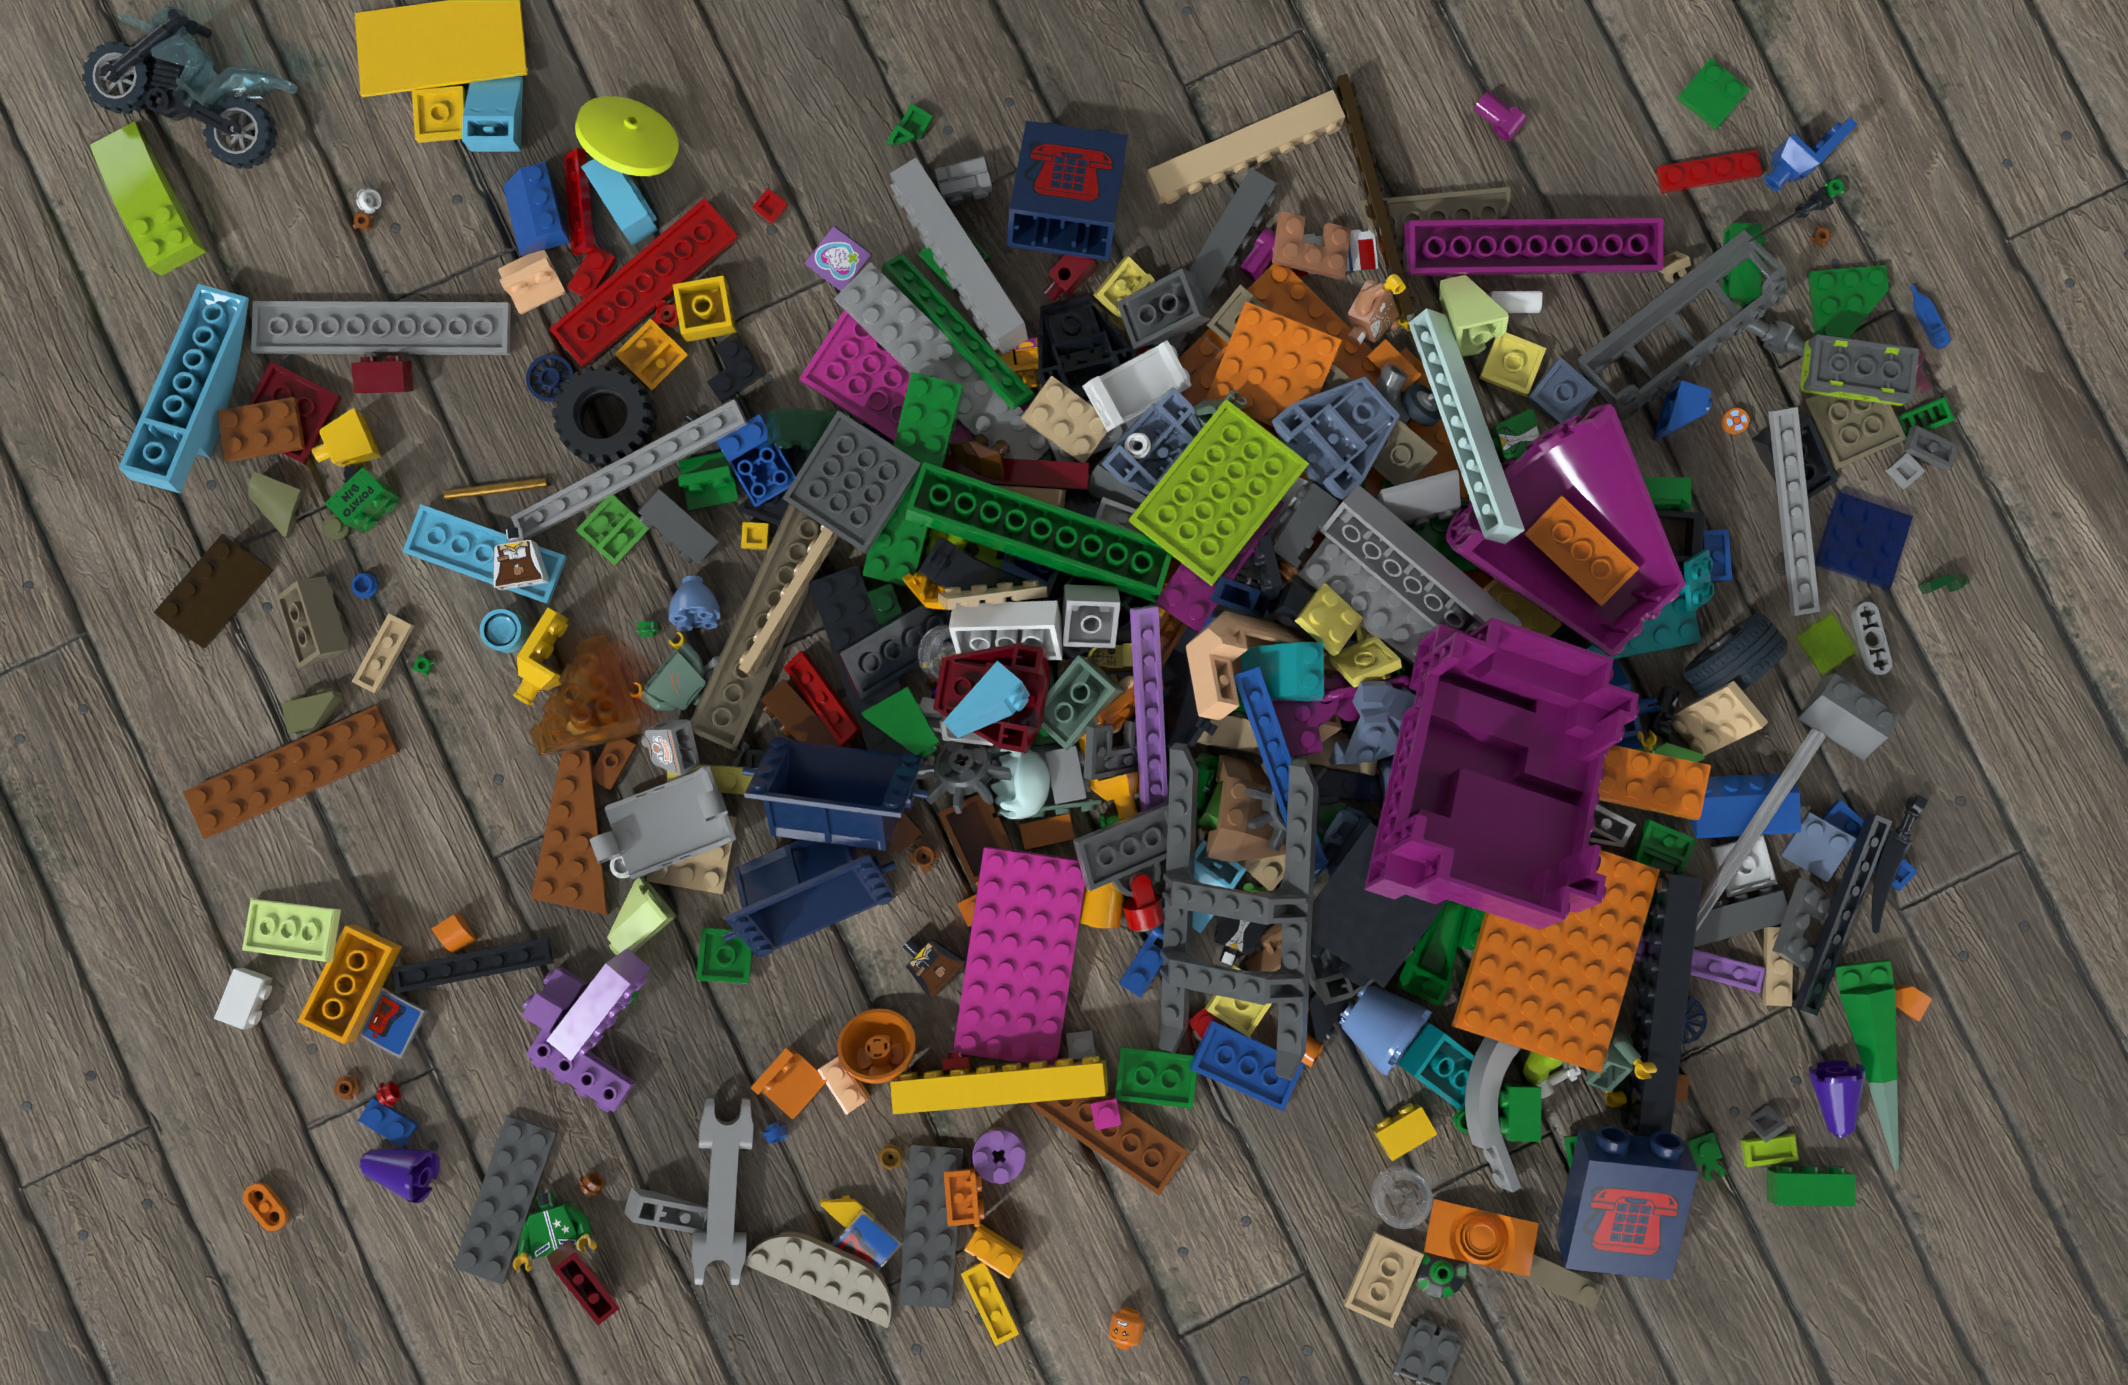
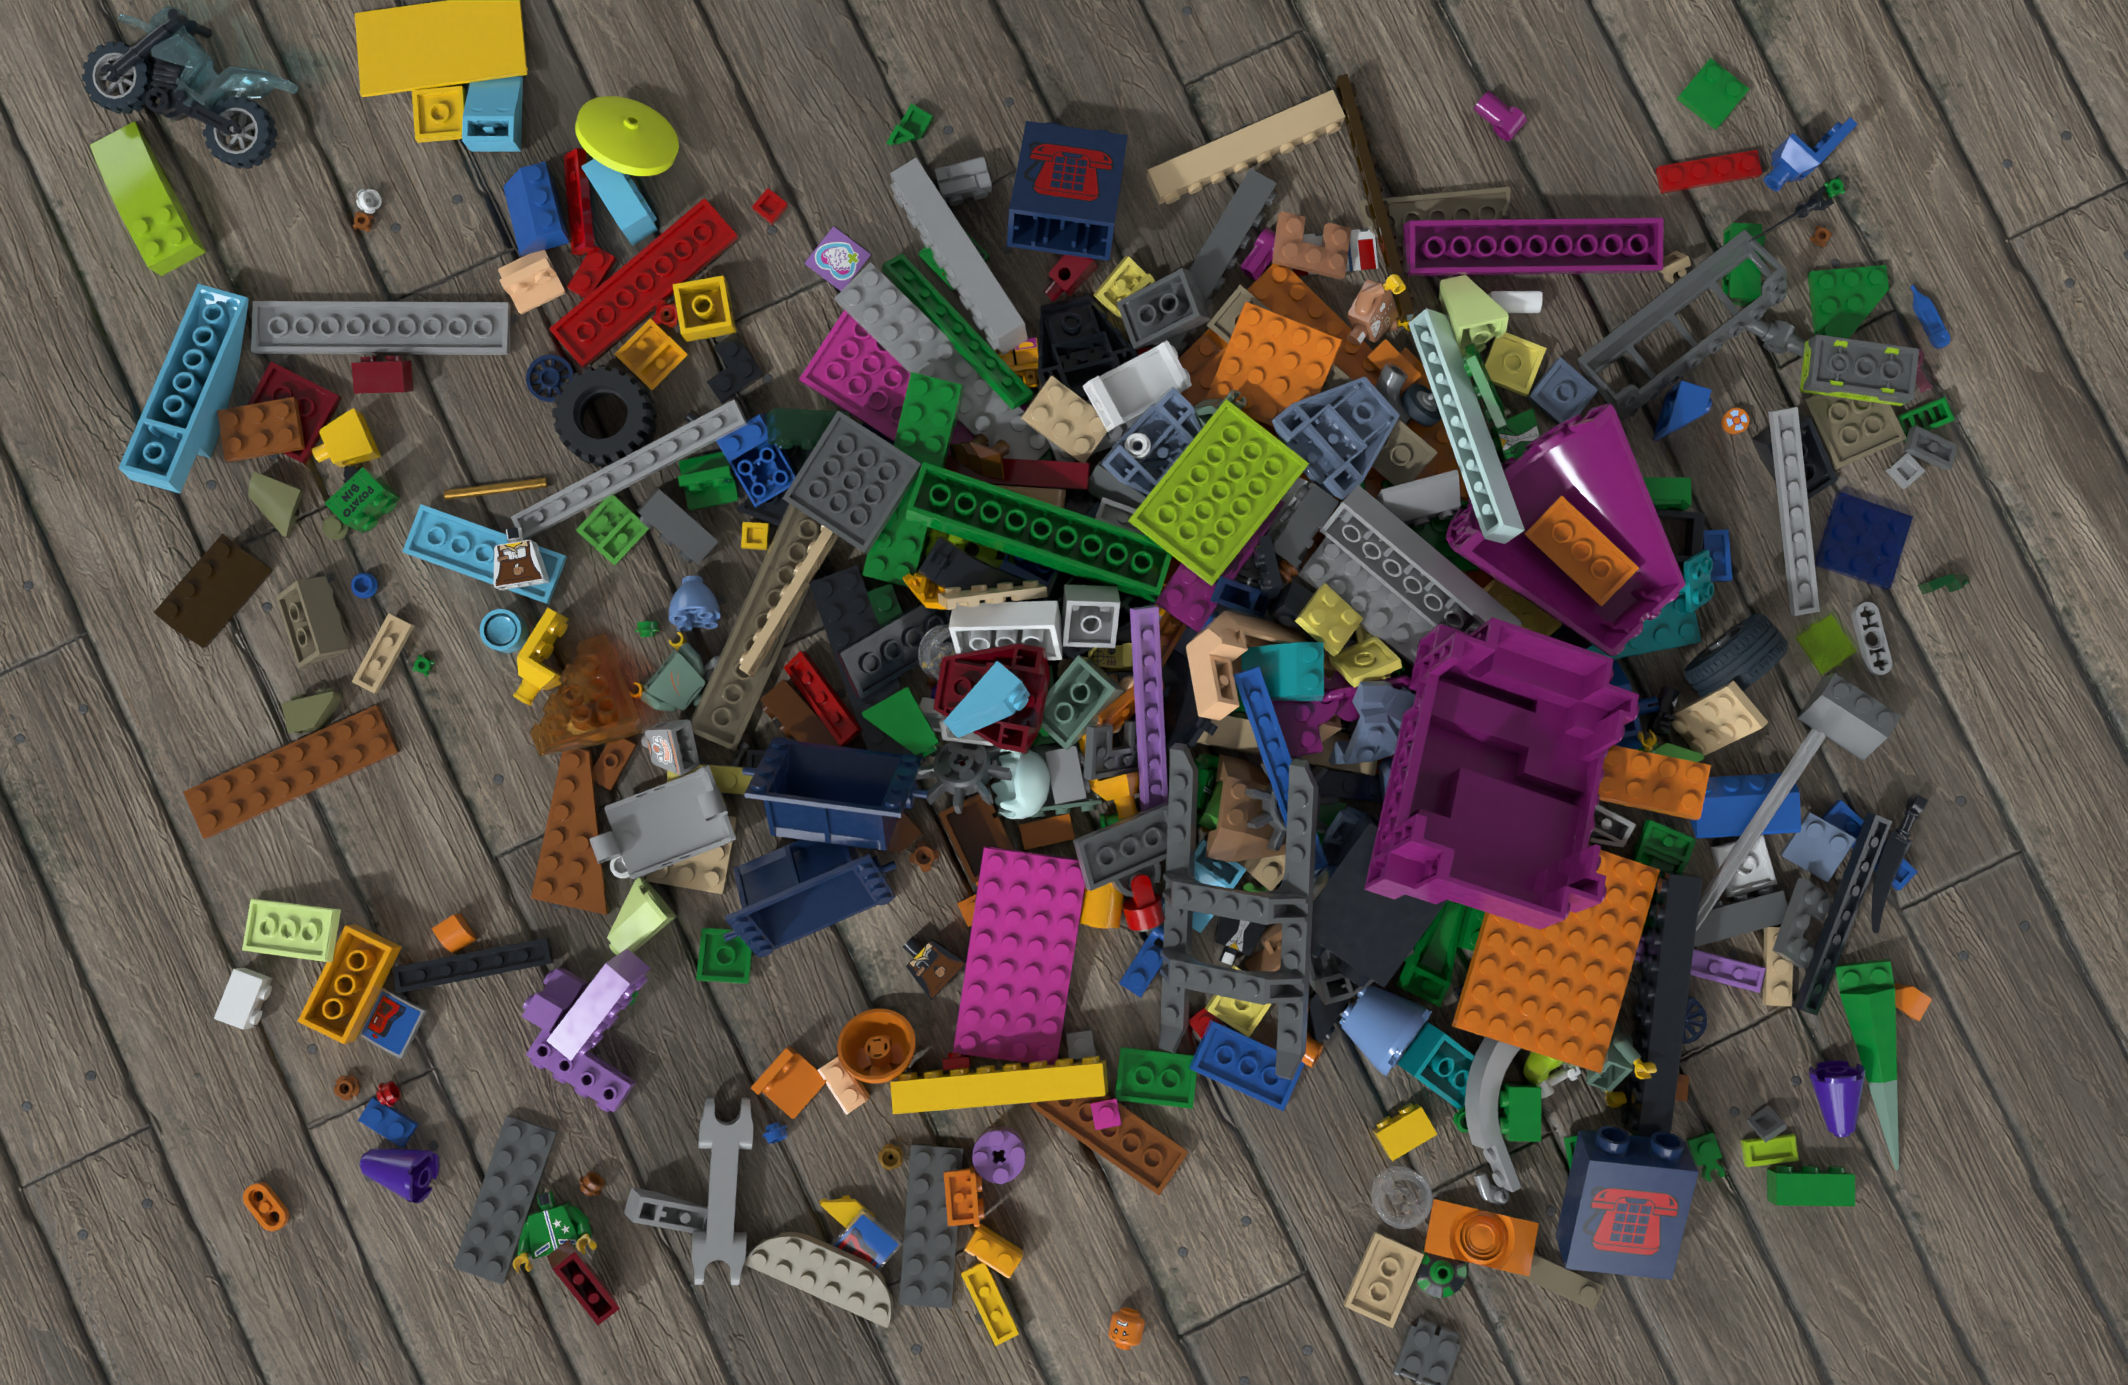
(1484, 386): none -> green plate
(1489, 1192): none -> light grey arm

